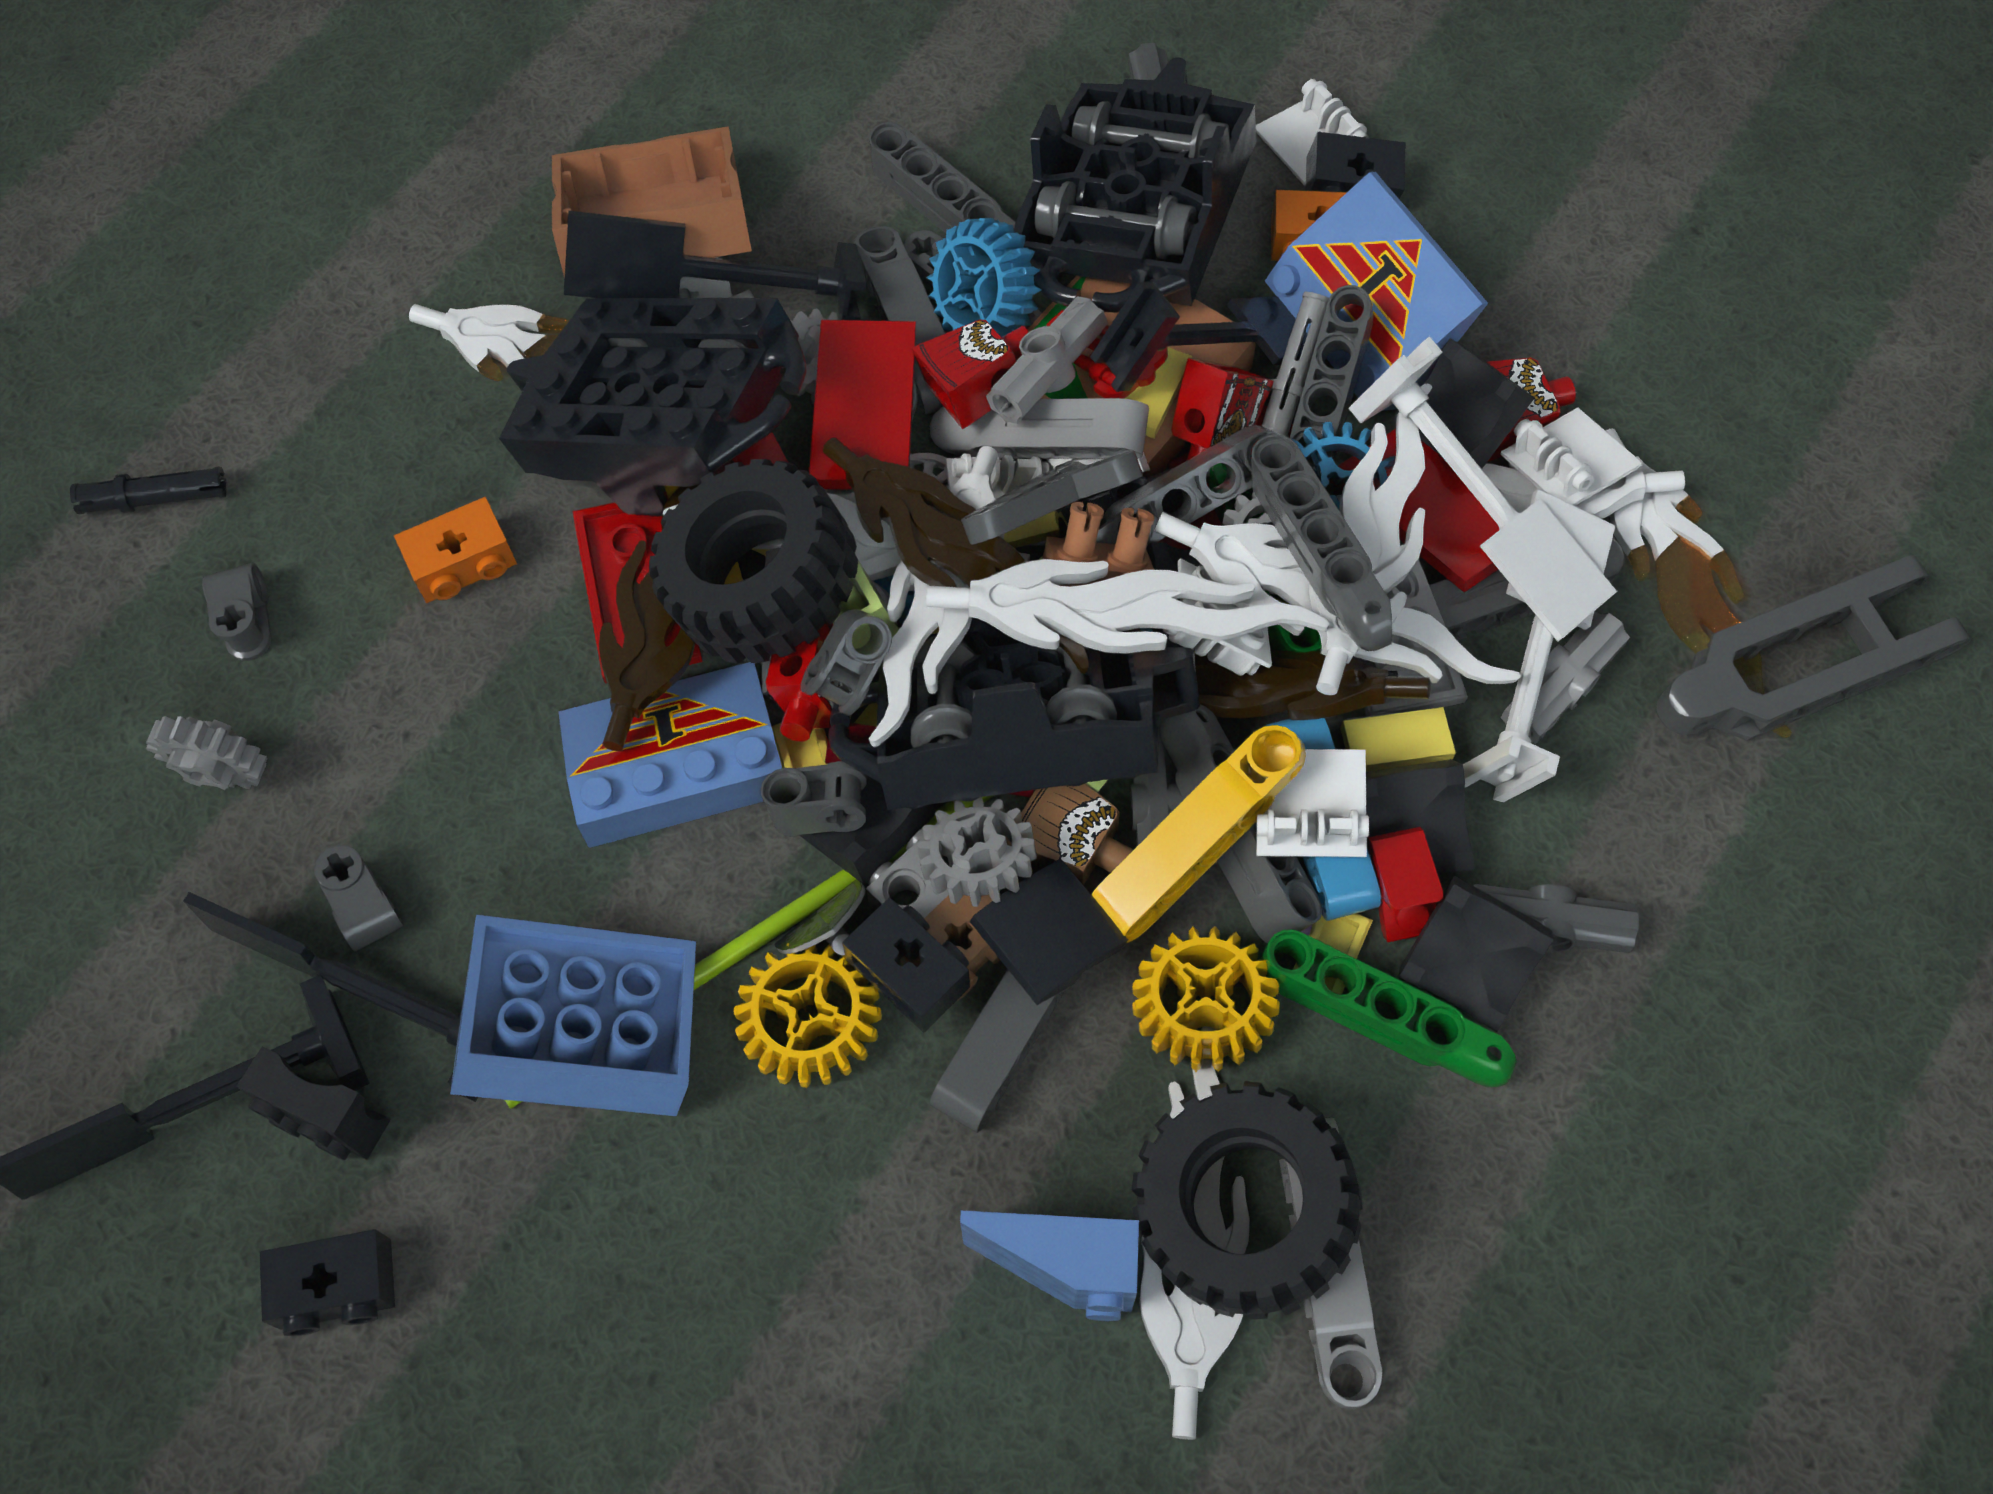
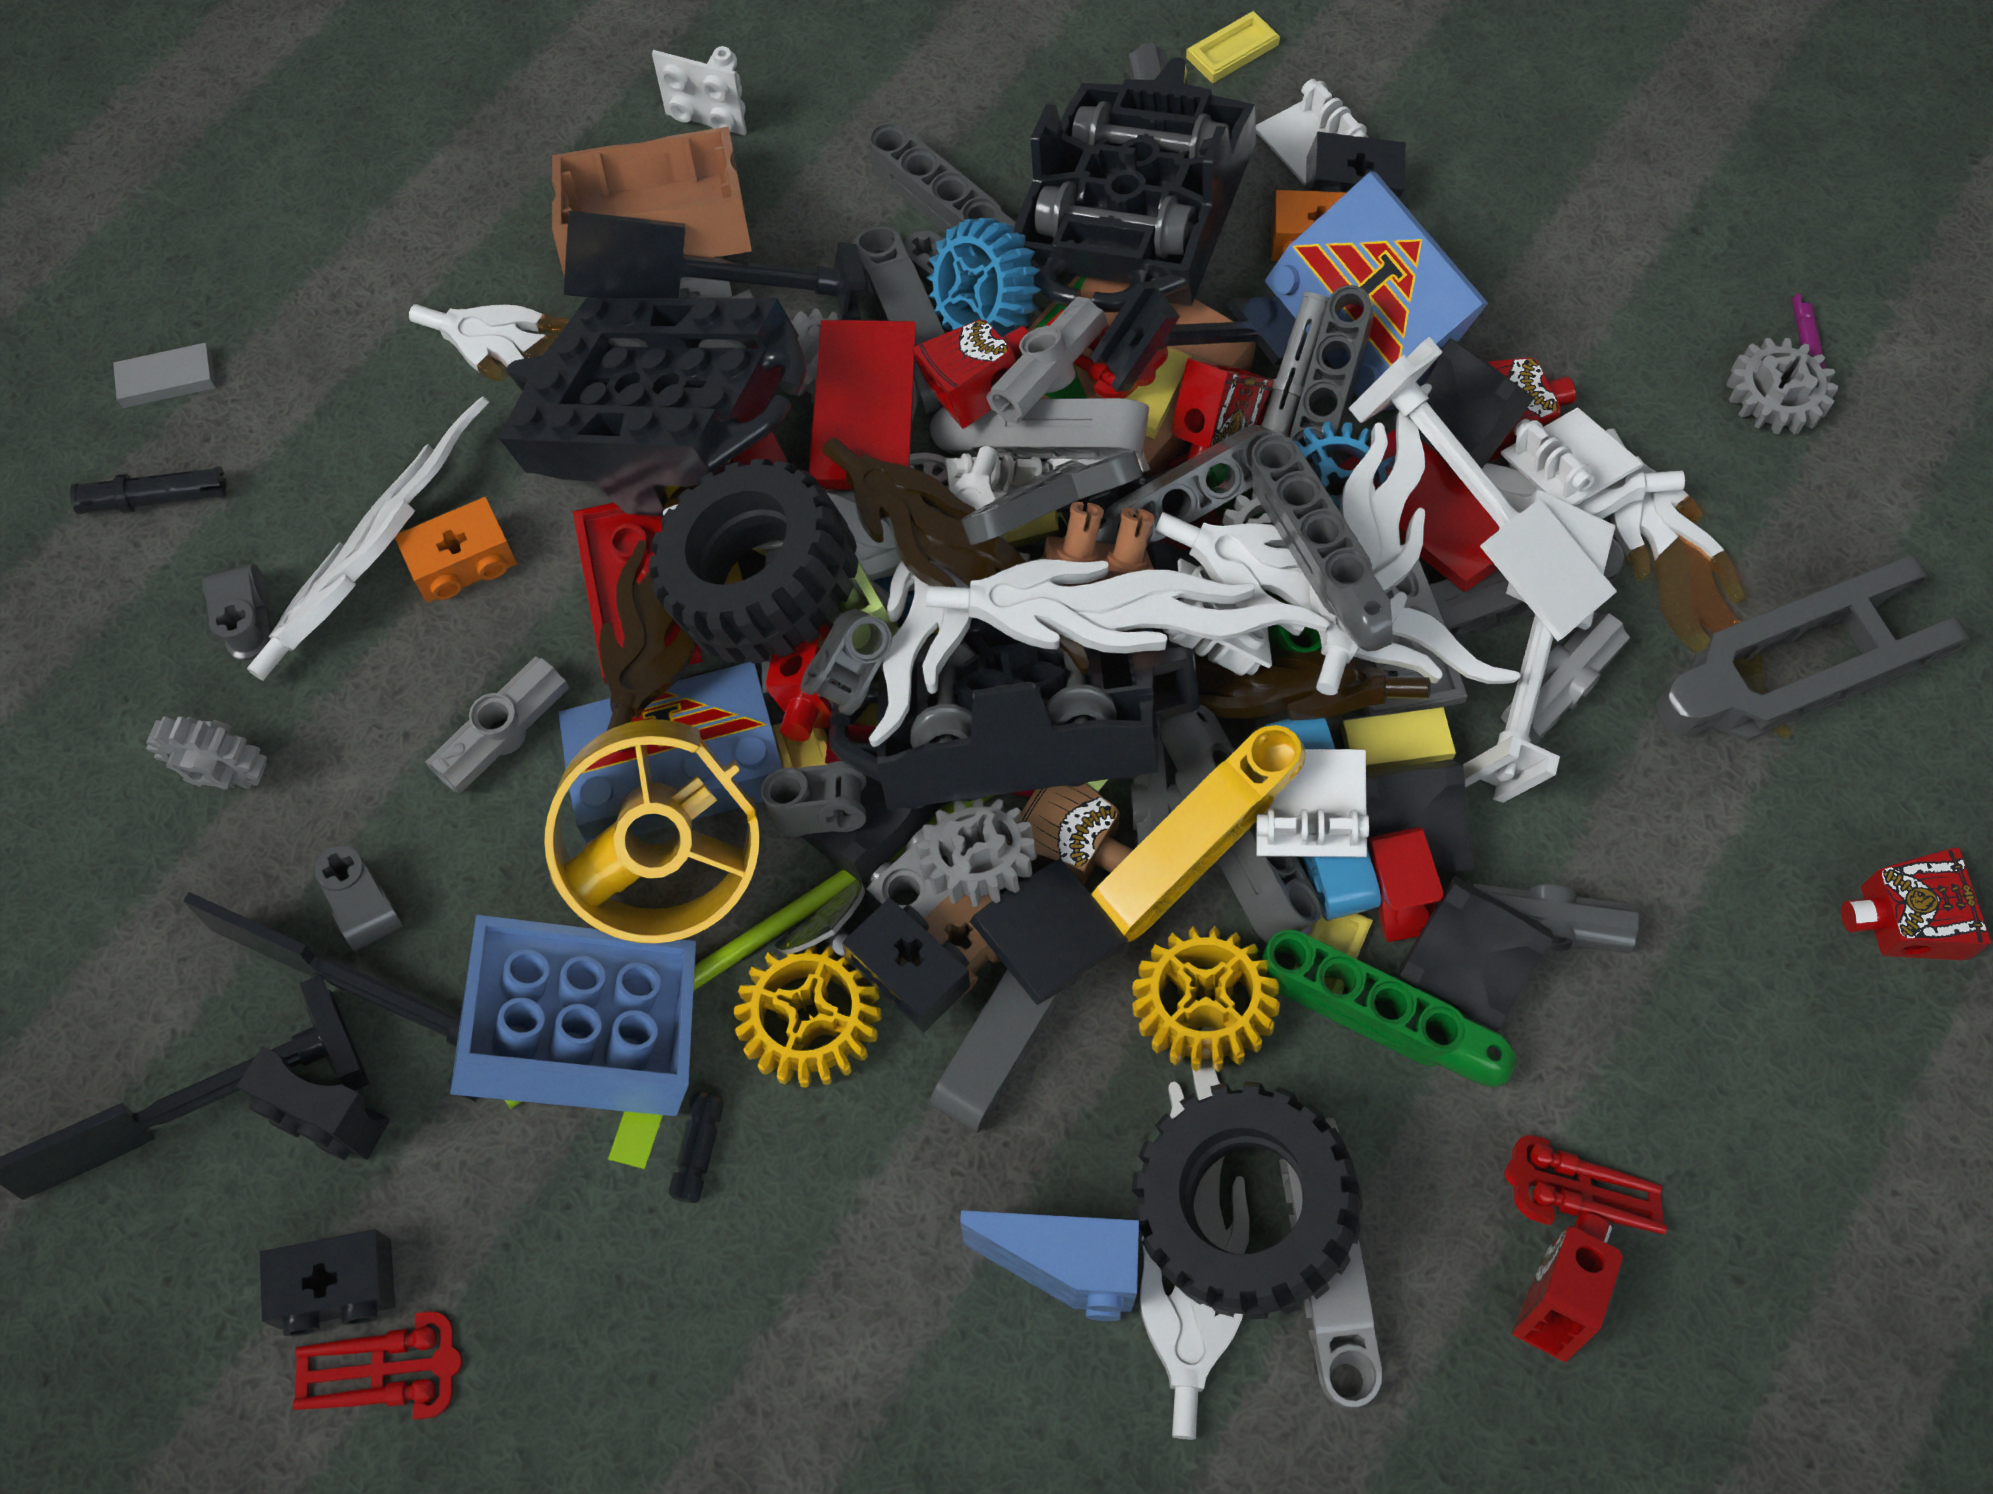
(164, 375): none -> light grey tile
(348, 562): none -> white piece
(444, 1363): none -> red piece
(478, 746): none -> light grey piece
(620, 858): none -> yellow animal
(635, 1138): none -> lime window
(696, 1147): none -> black axle
(701, 90): none -> white hinge
(1232, 47): none -> light yellow tile
(1570, 1289): none -> red torso
(1578, 1196): none -> red piece
(1801, 401): none -> light grey gear
(1807, 326): none -> magenta wheel
(1921, 909): none -> torso

